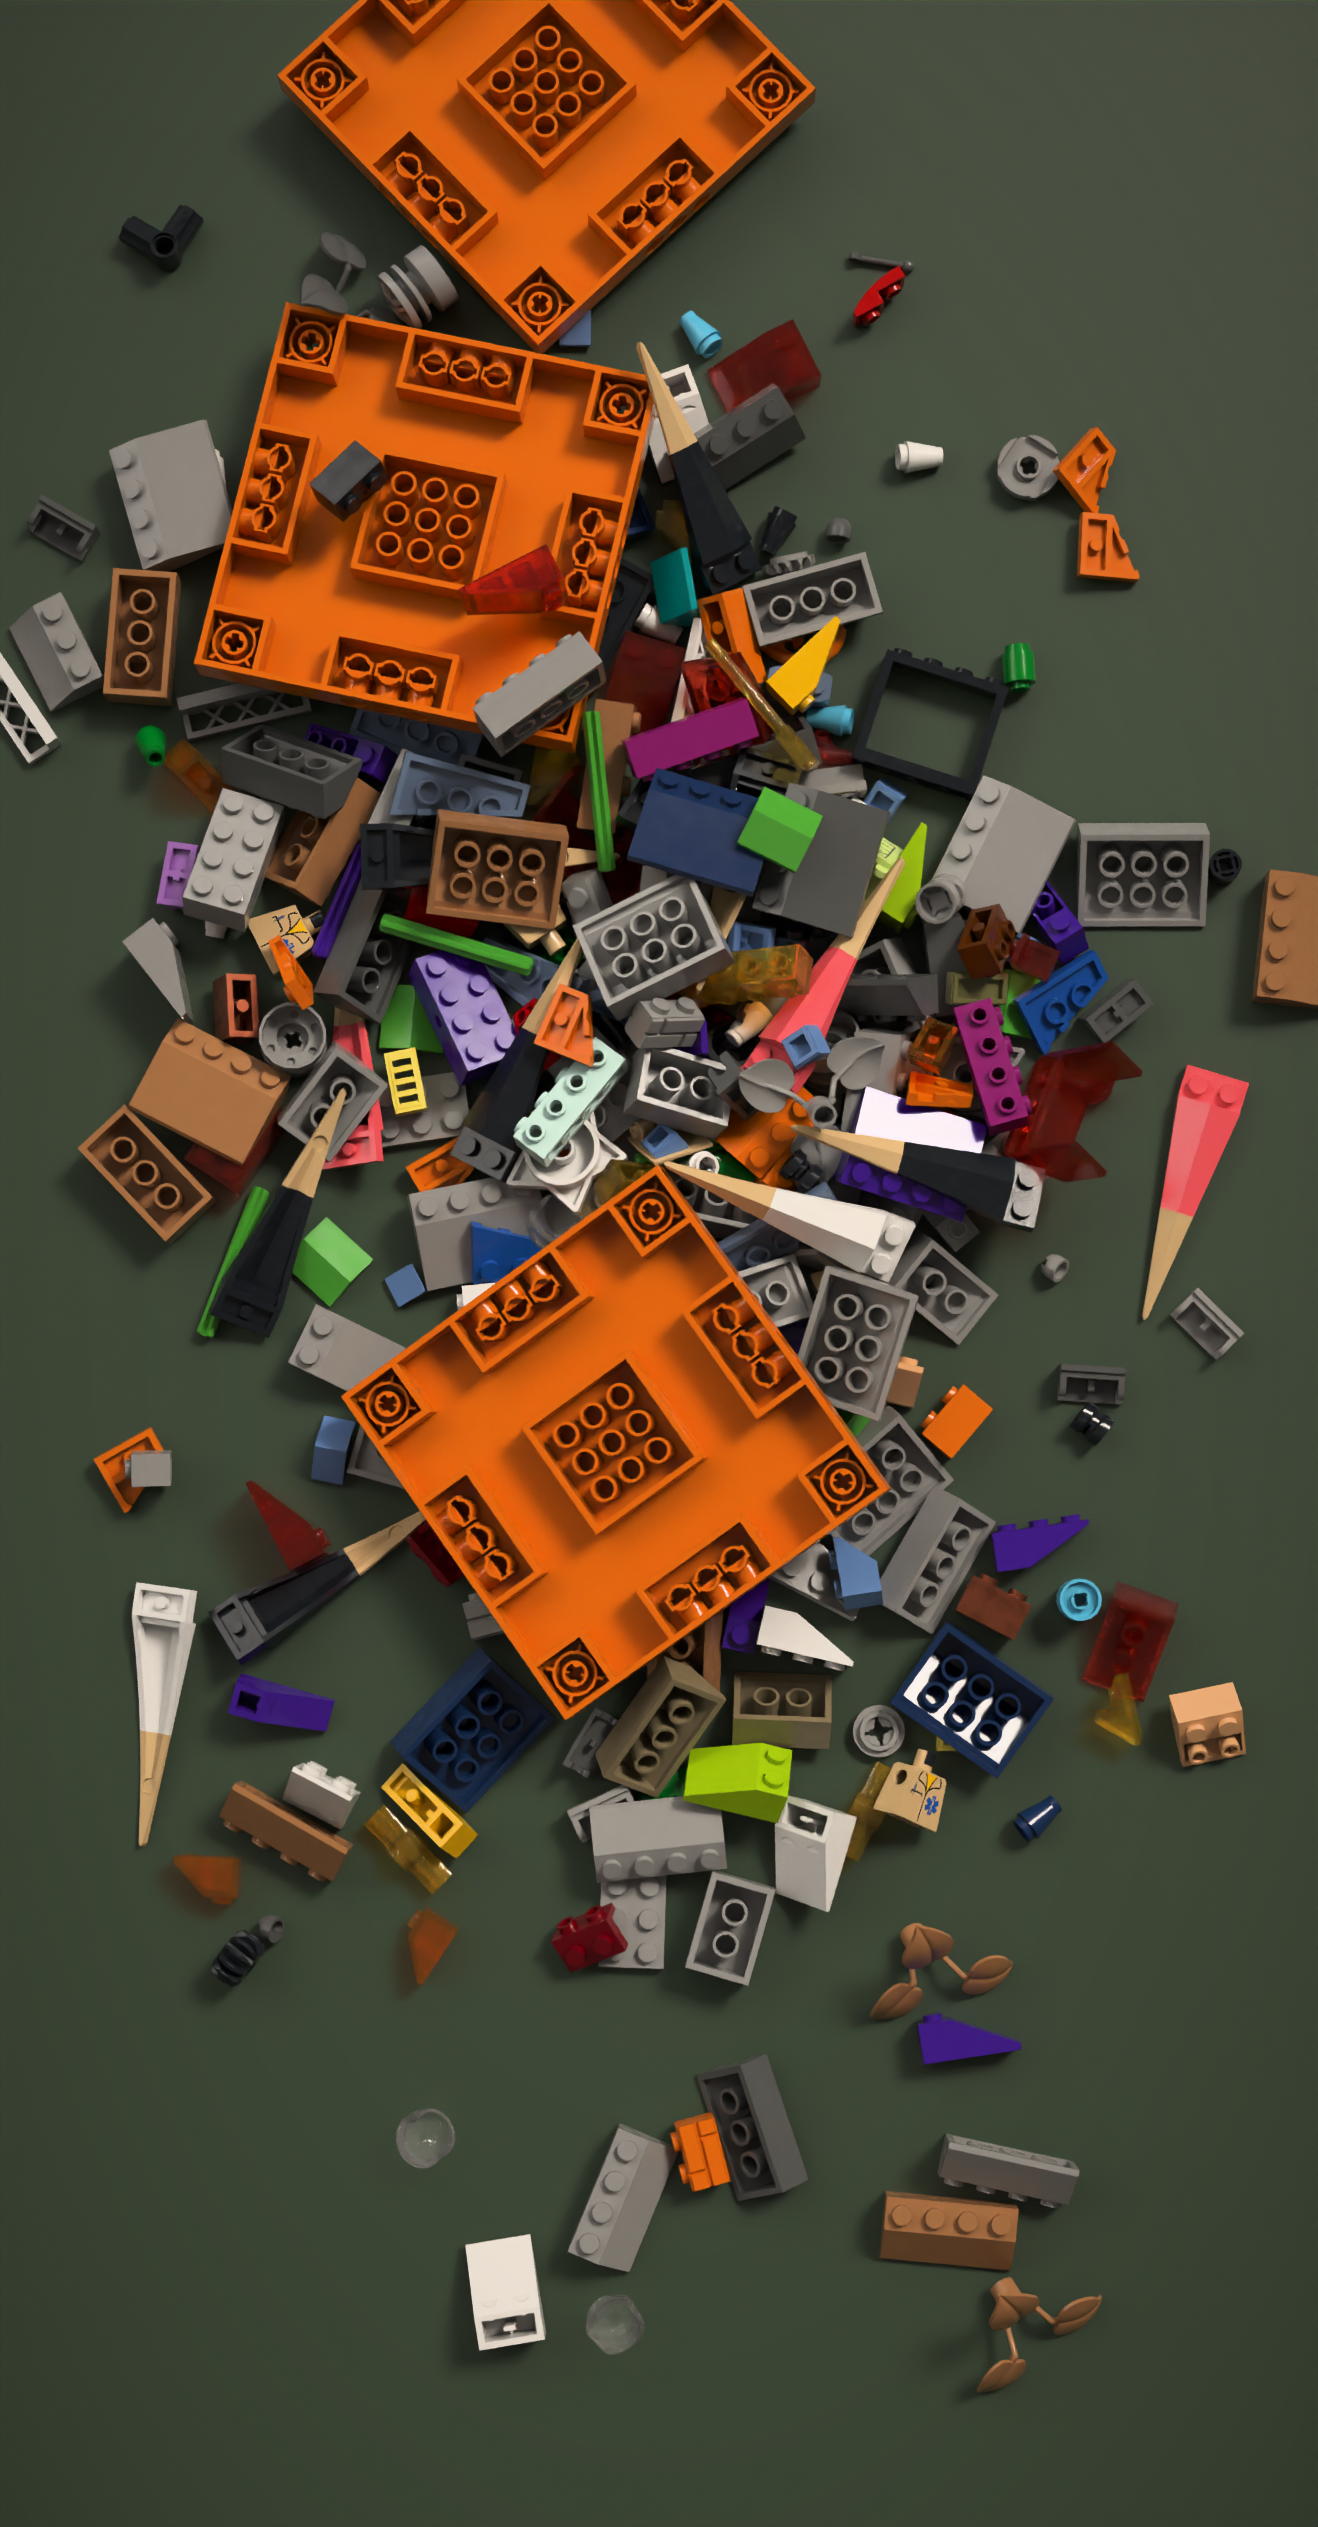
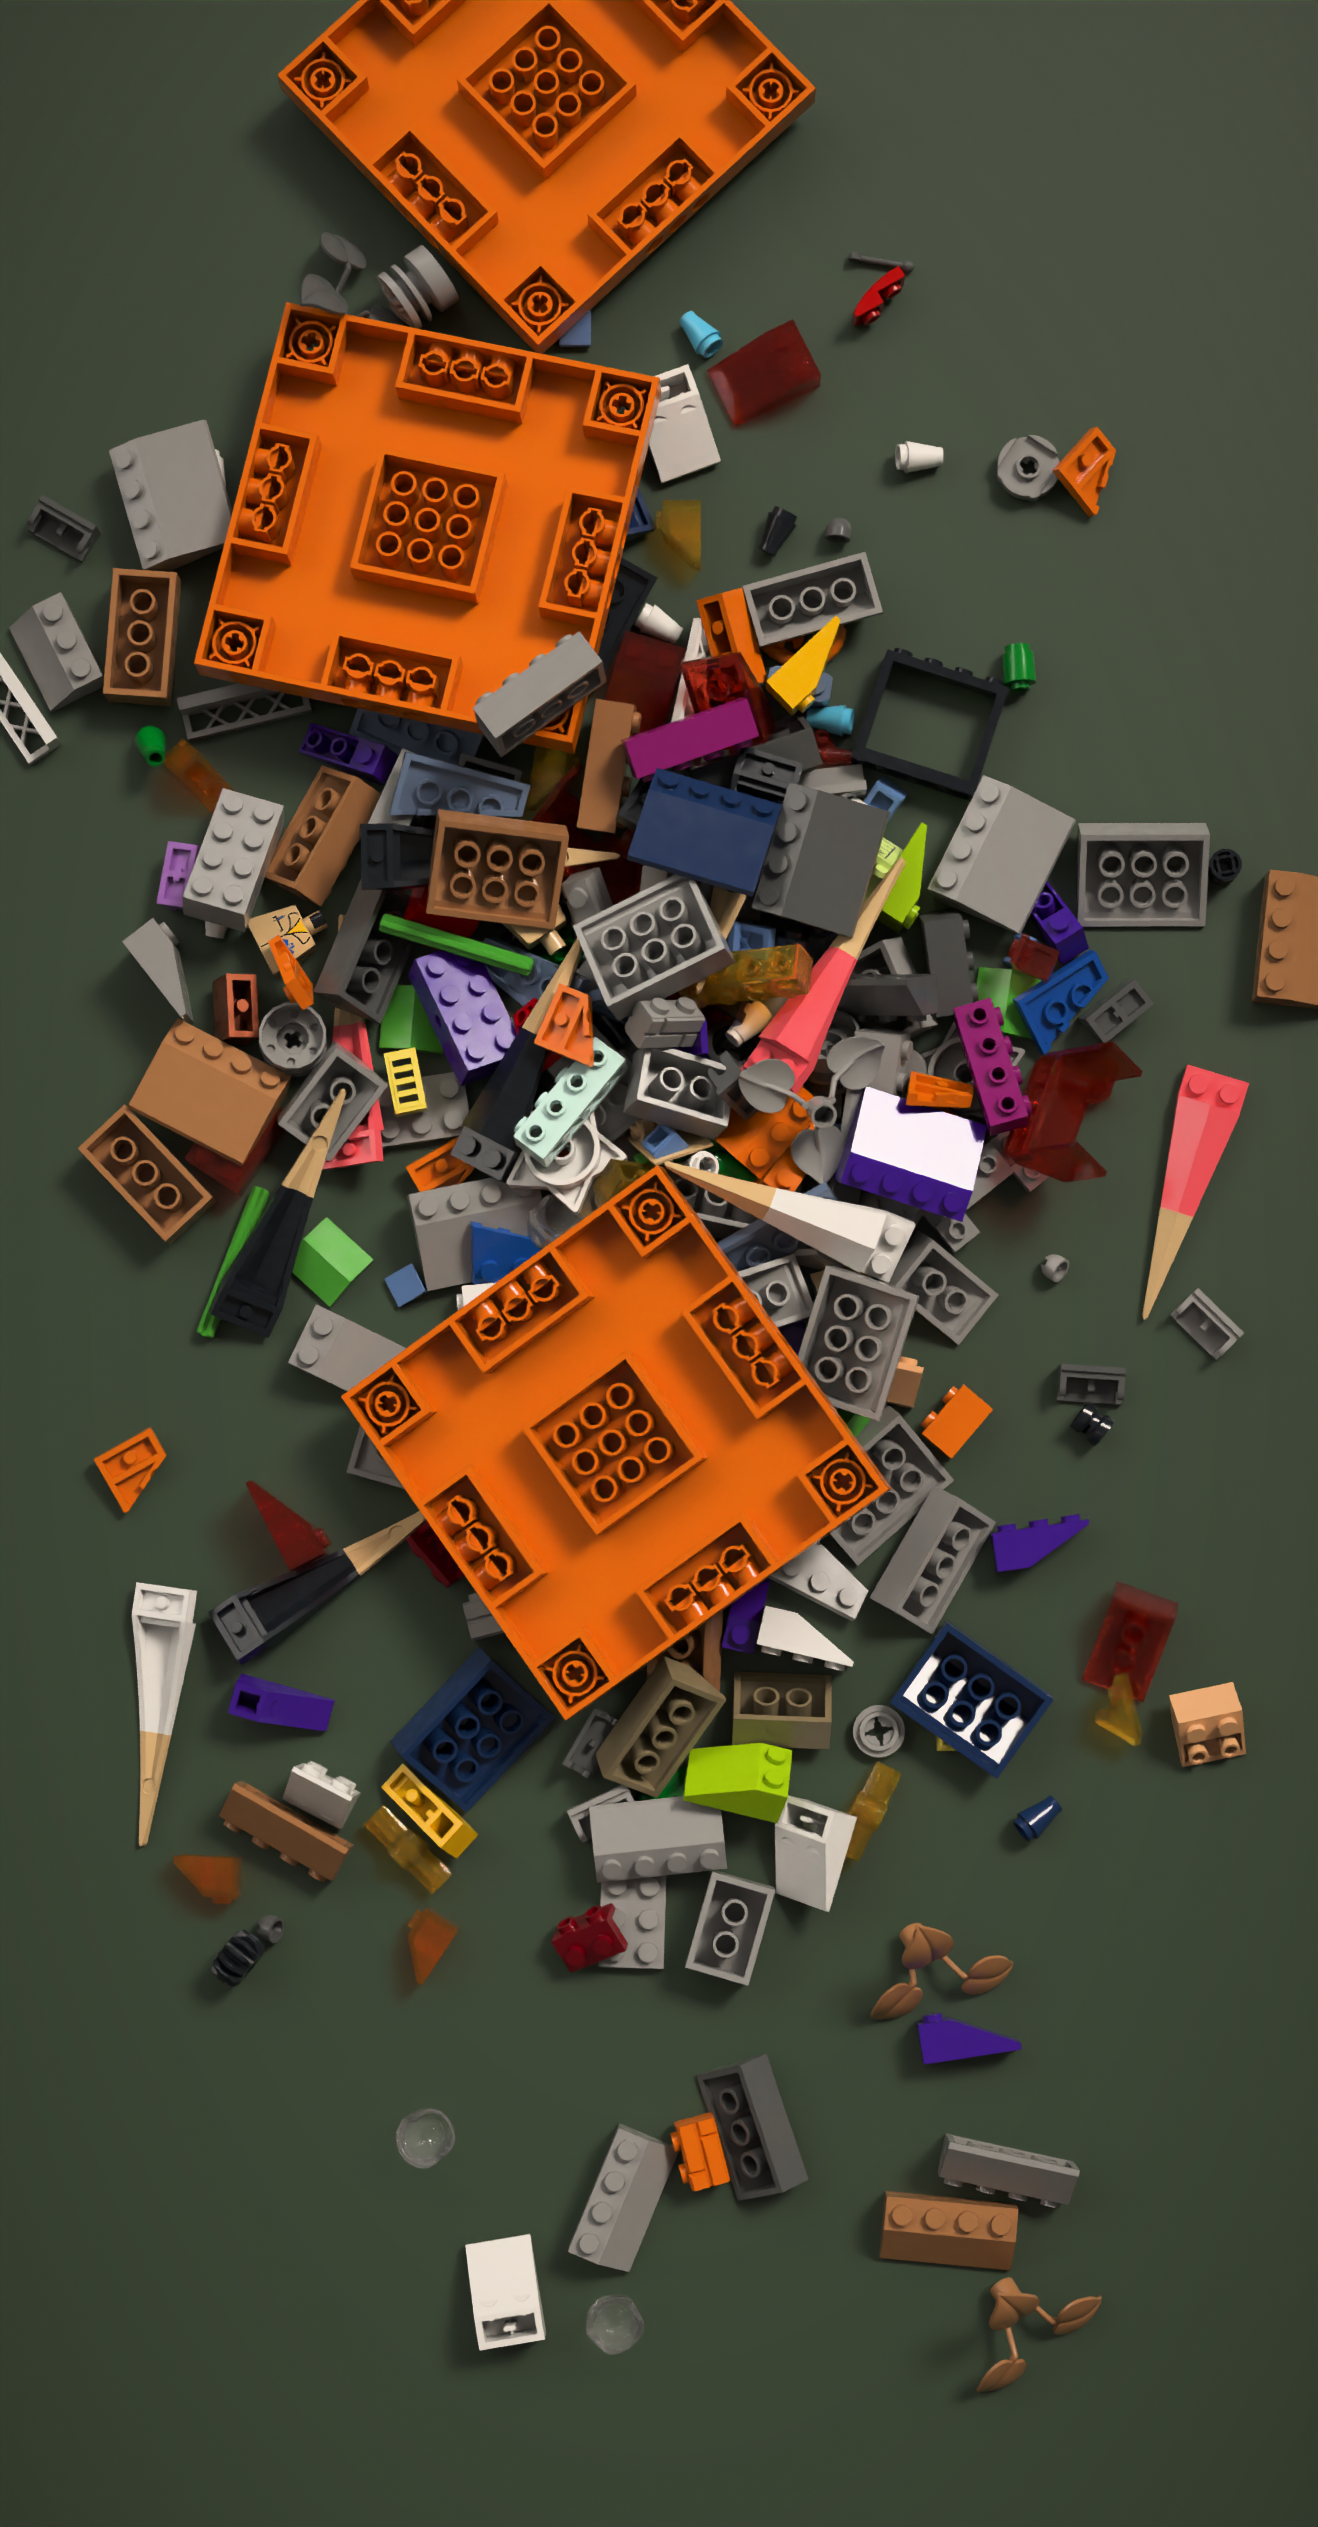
(149, 1468): light grey brick -> none
(175, 235): black piece -> none
(290, 770): dark grey slope -> none
(332, 1450): medium blue slope -> none
(339, 907): dark purple axle -> none
(349, 481): black brick -> none
(519, 587): clear red slope -> none
(598, 791): bright green axle -> none
(675, 589): teal slope -> none
(713, 526): black plate -> none
(750, 435): dark grey slope -> none
(779, 830): bright green slope -> none
(785, 734): clear yellow piece -> none
(790, 563): light grey gear -> none
(796, 1166): black wheel -> none
(805, 1046): medium blue slope -> none
(858, 1576): medium blue slope -> none
(913, 1793): tan torso -> none
(933, 1046): clear orange slope -> none
(940, 898): light grey wheel -> none
(964, 990): olive tile -> none
(981, 1182): black plate -> none
(986, 941): reddish brown brick -> none
(992, 1606): copper brick -> none
(1078, 1599): medium azure wheel -> none
(1102, 550): orange wing -> none

